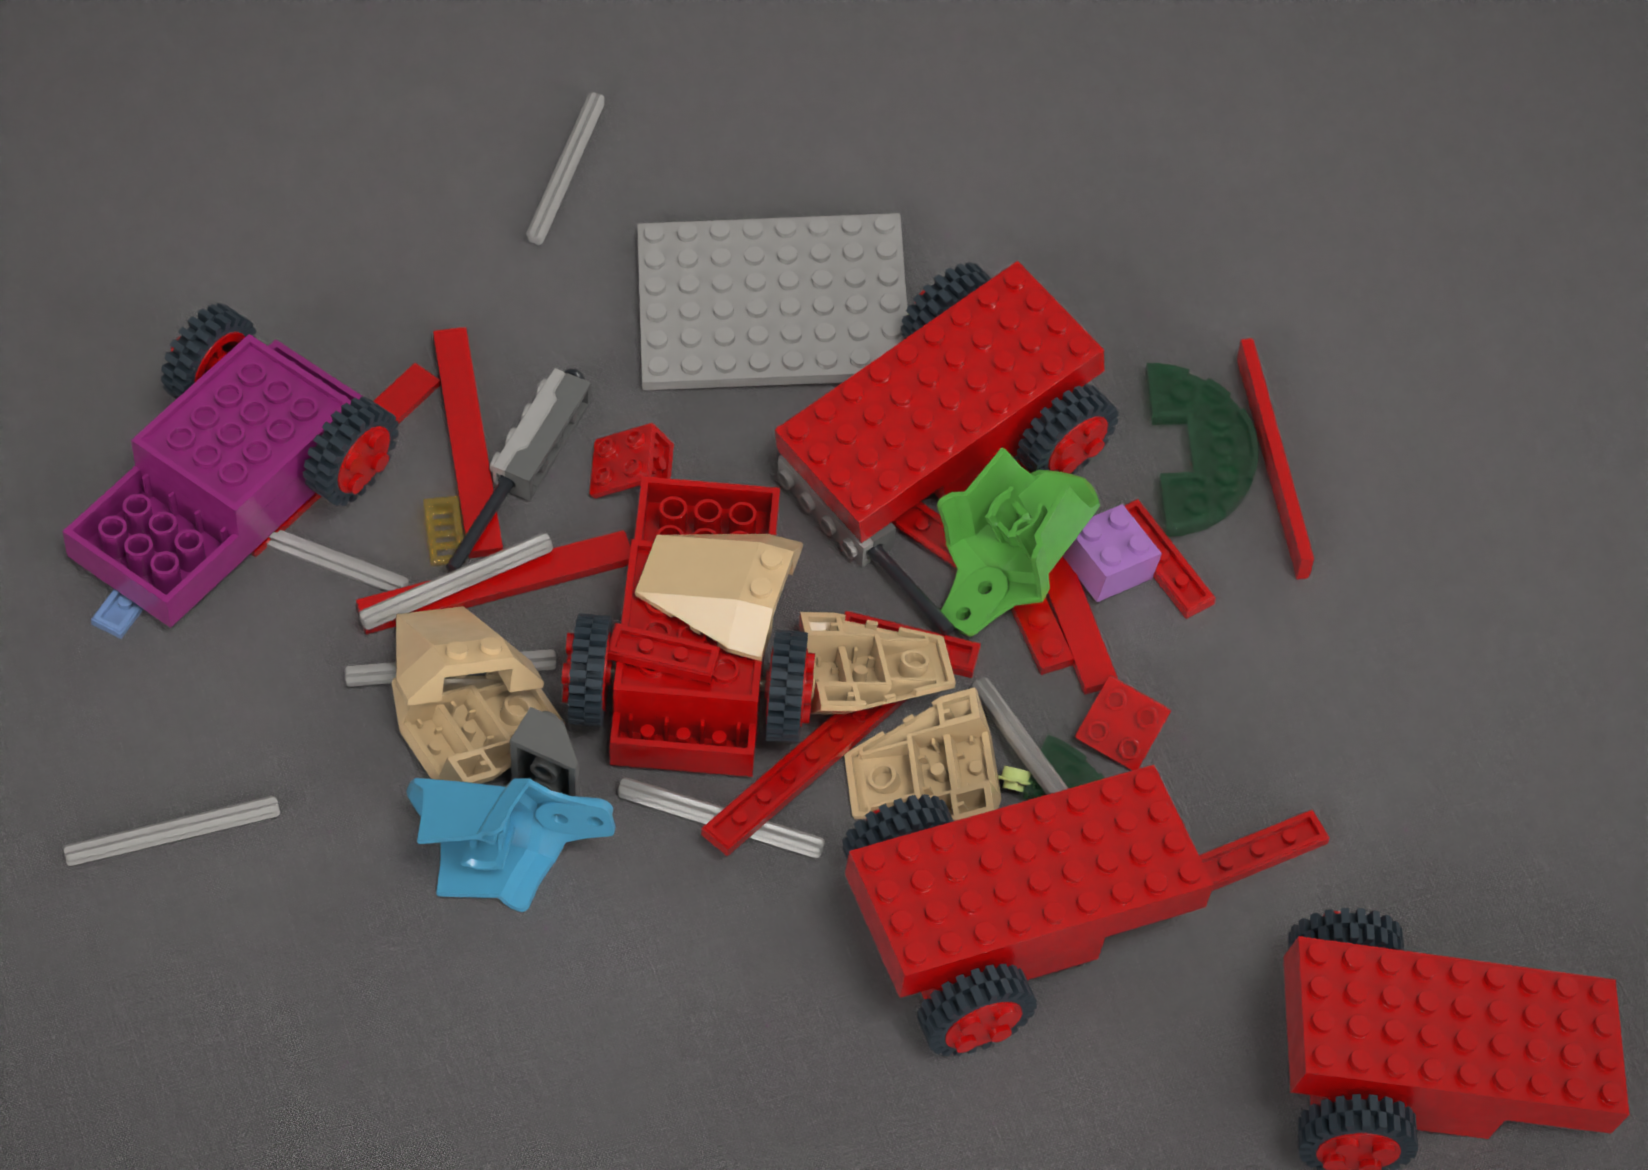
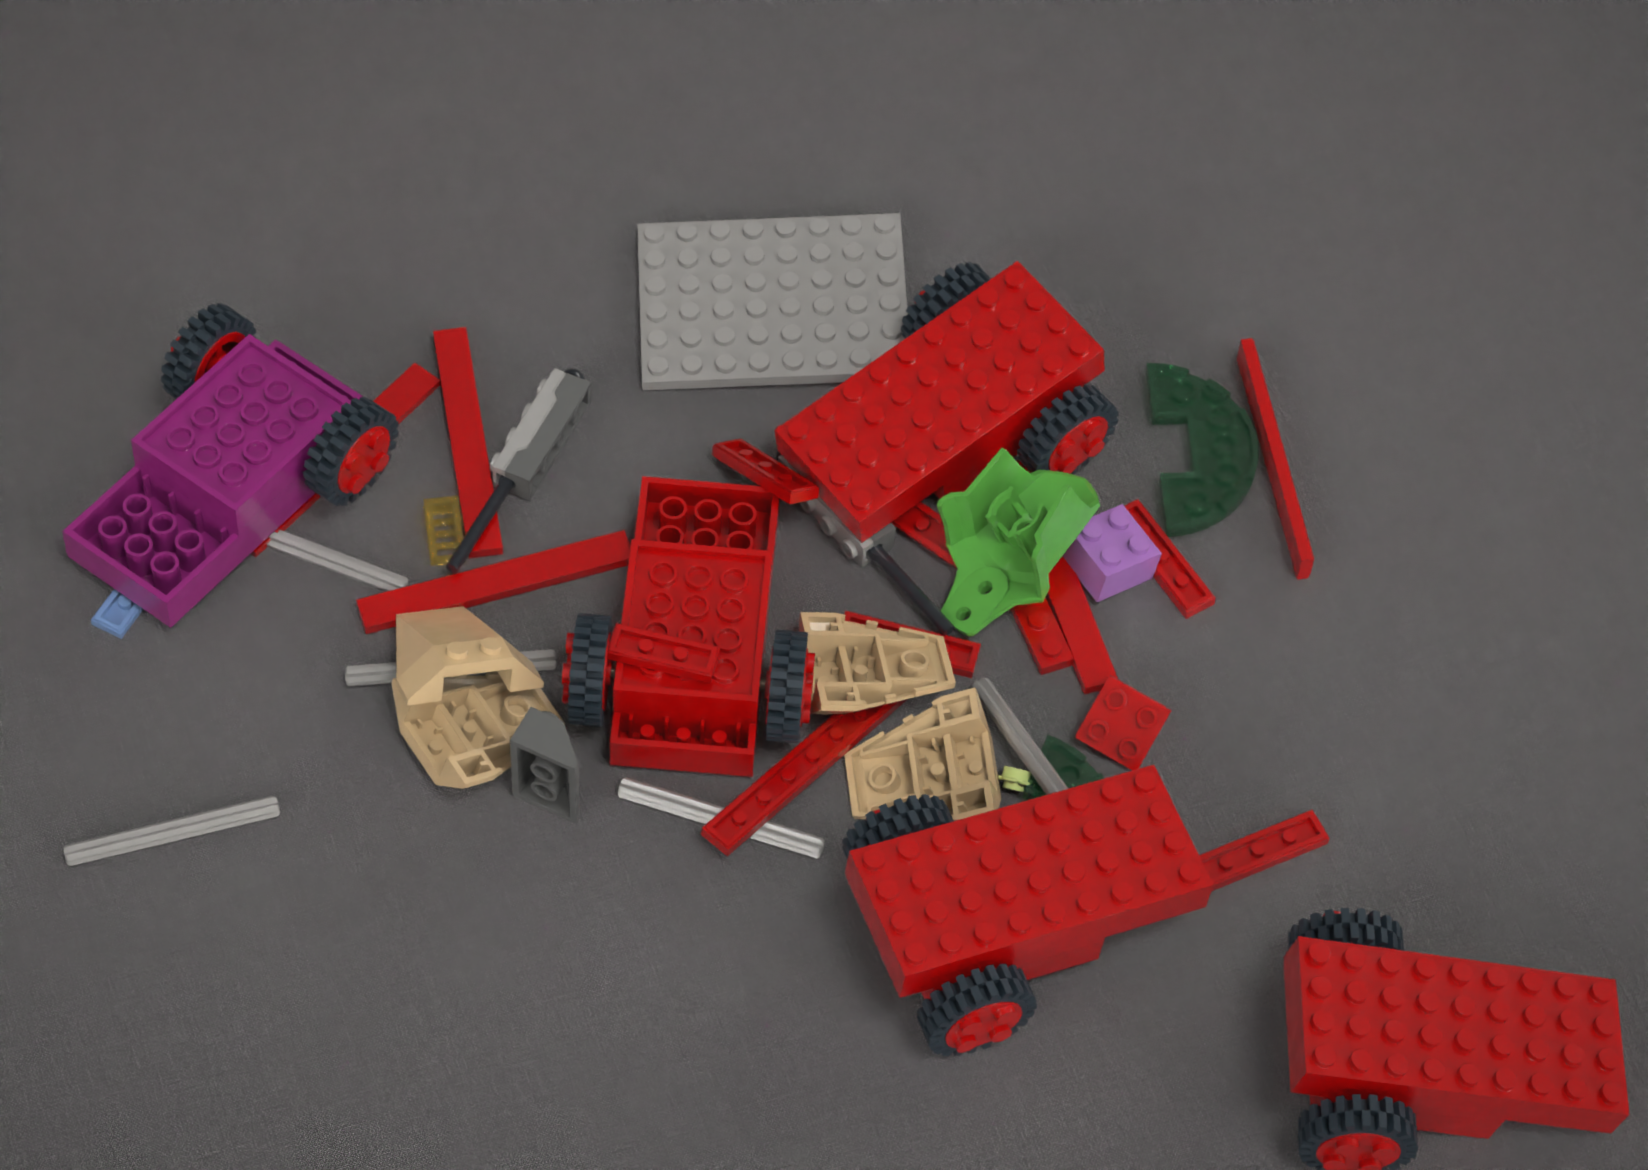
(456, 580): light grey axle -> none
(502, 837): dark azure piece -> none
(565, 168): light grey axle -> none
(627, 456): red bracket -> none
(721, 585): tan wedge -> none
(765, 471): none -> red tile

